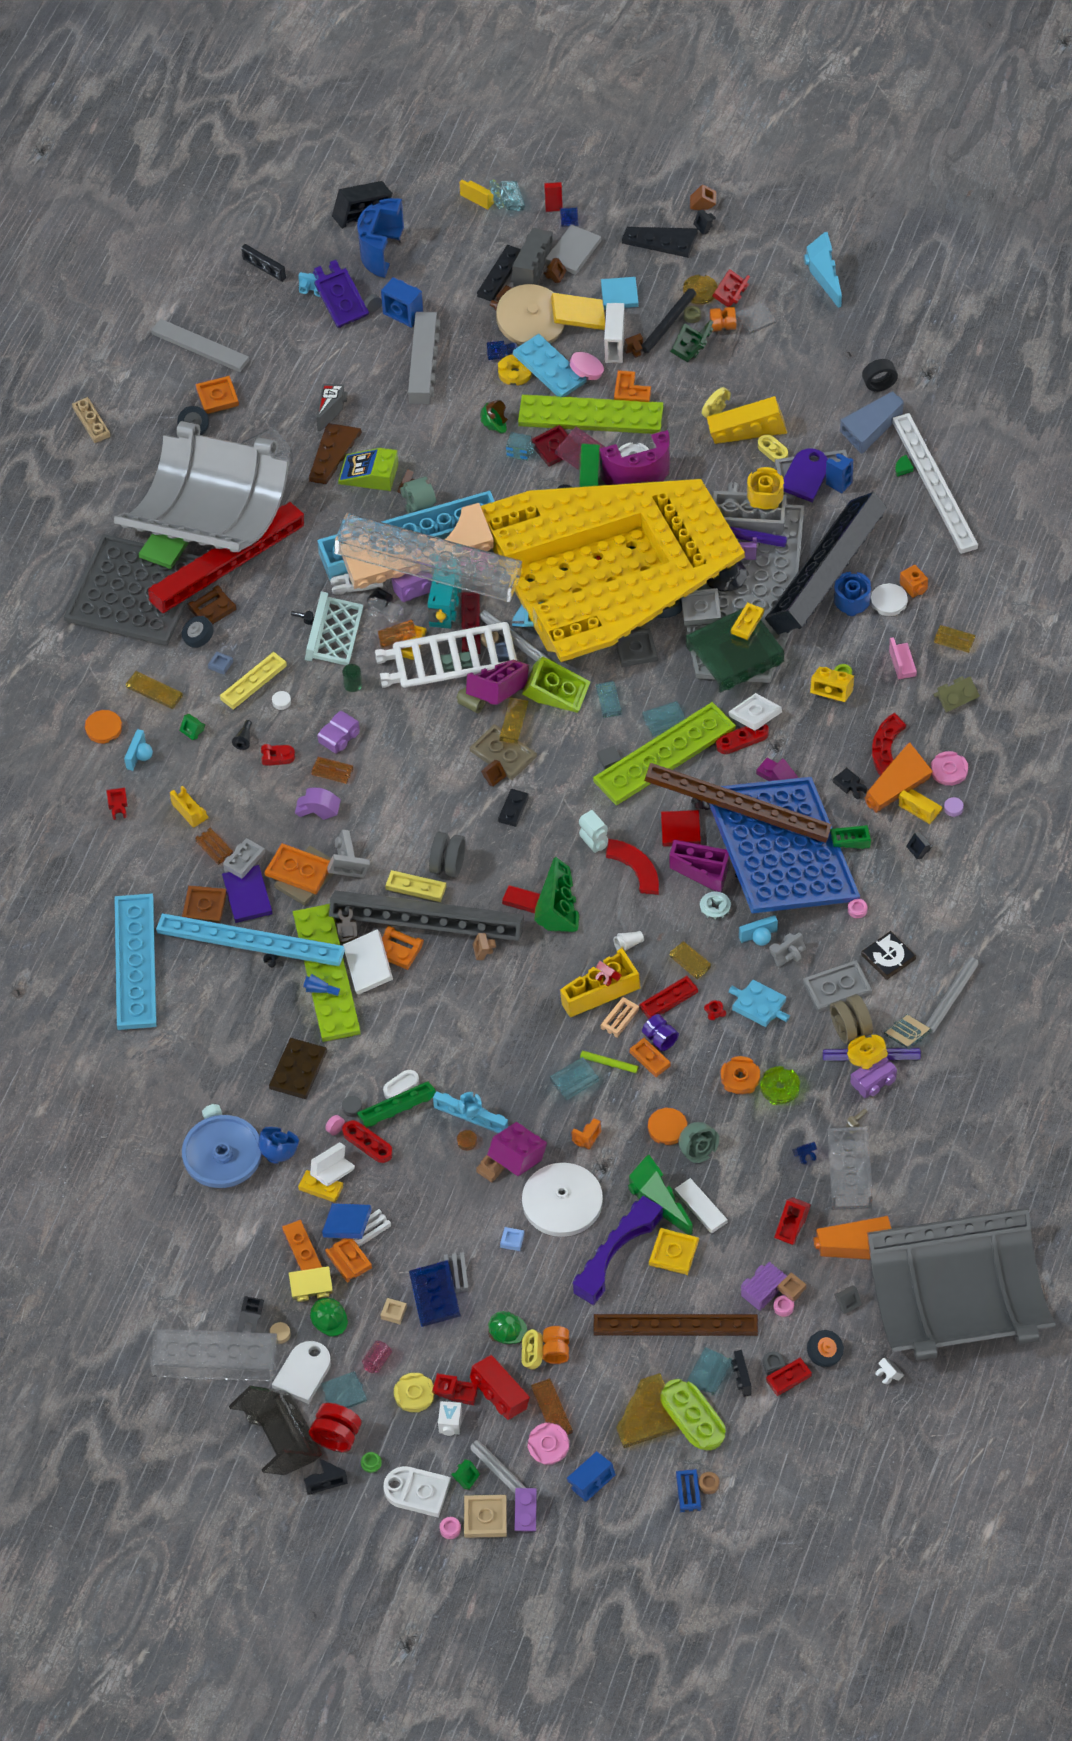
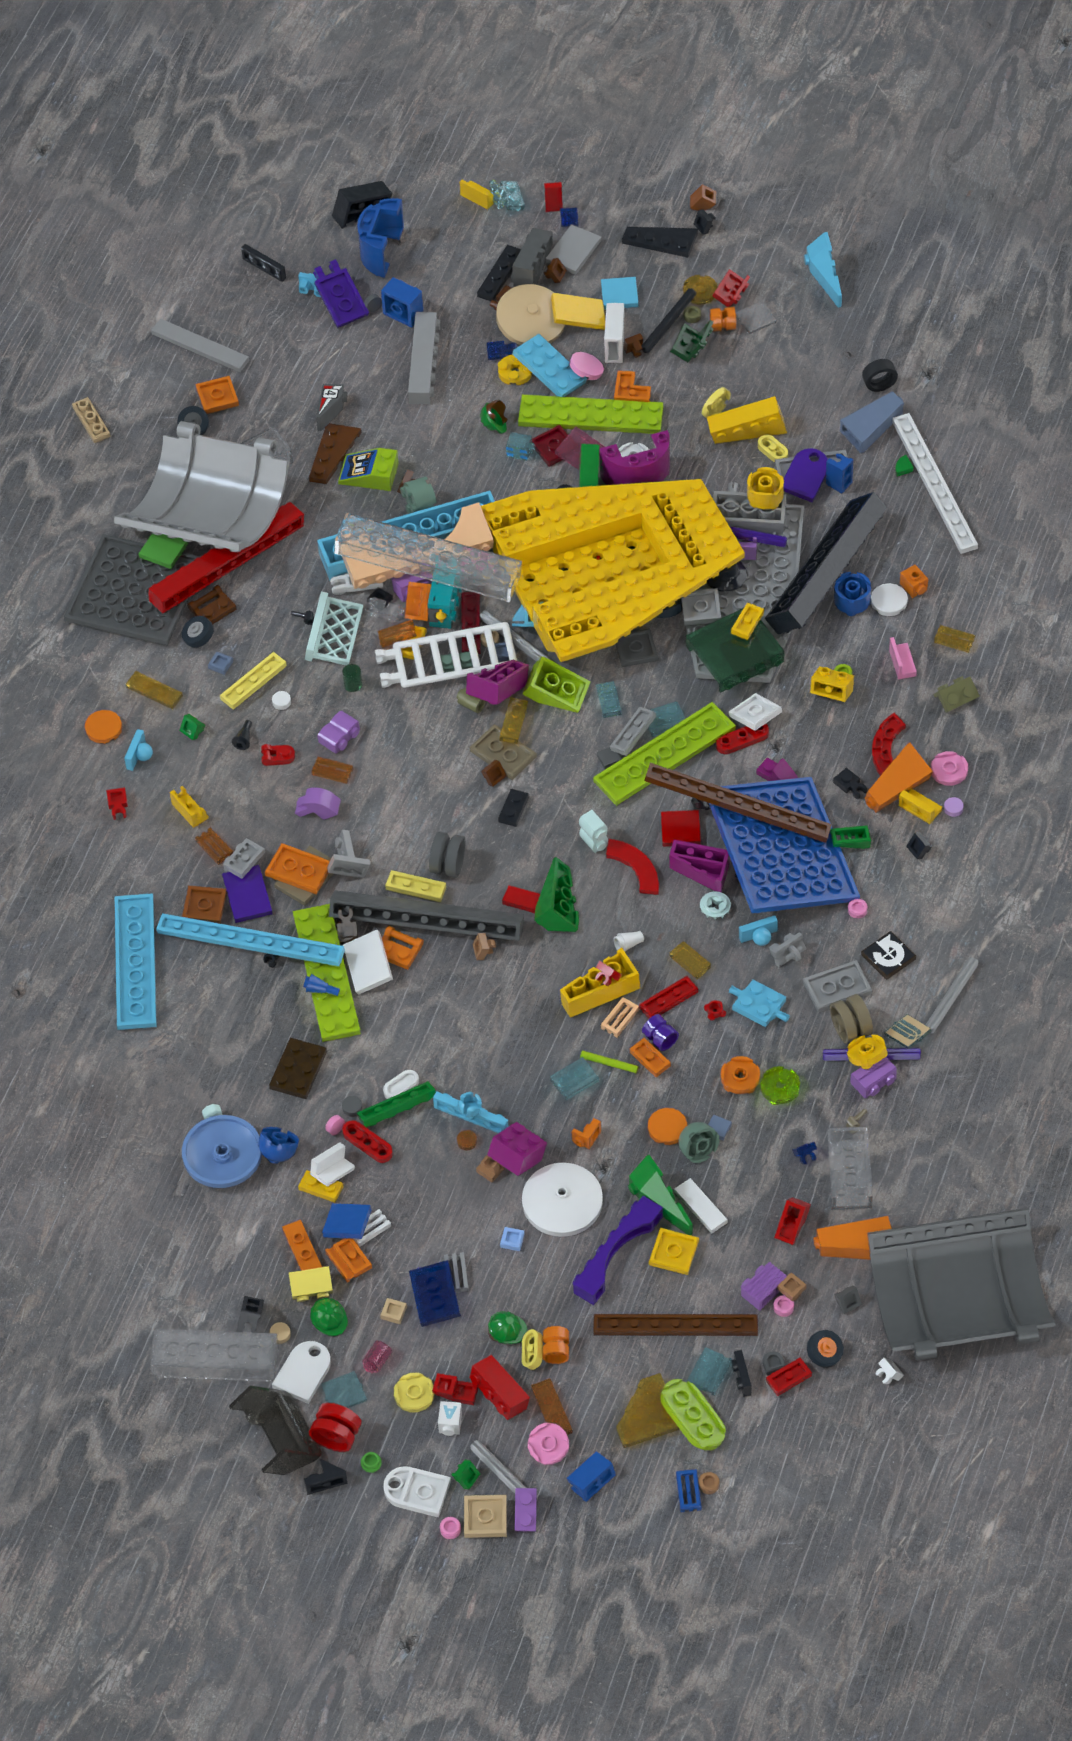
(417, 601): none -> orange hinge
(633, 731): none -> light grey tile
(720, 1125): none -> sand blue tile

